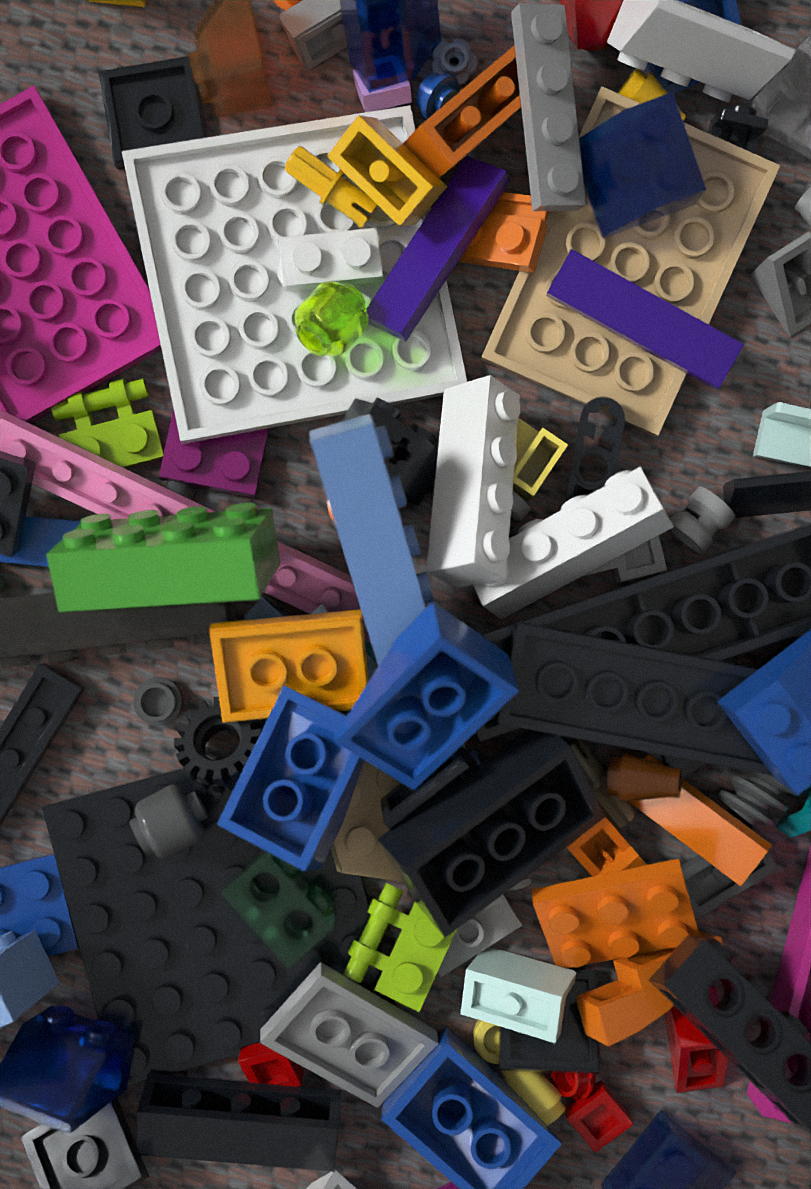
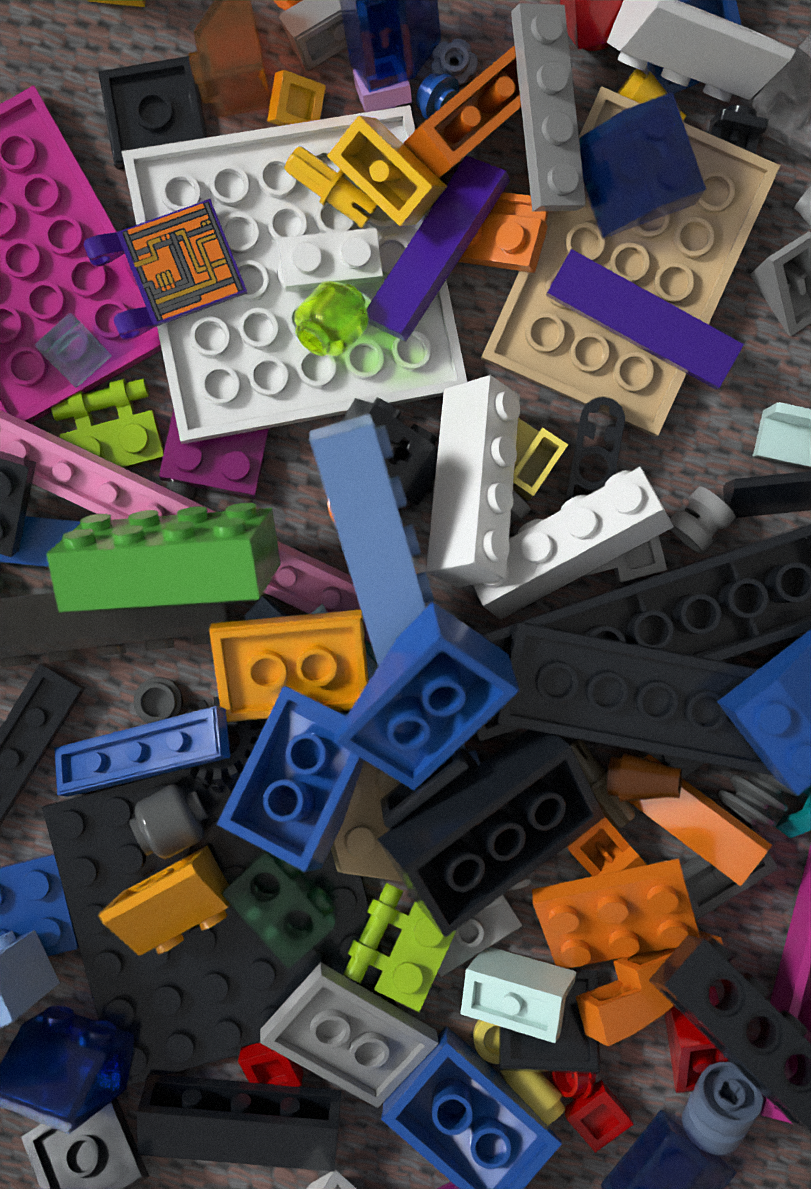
(73, 350): none -> clear light blue slope
(142, 751): none -> blue tile
(168, 904): none -> light orange slope
(177, 264): none -> flag
(295, 99): none -> yellow plate
(721, 1109): none -> sand blue wheel

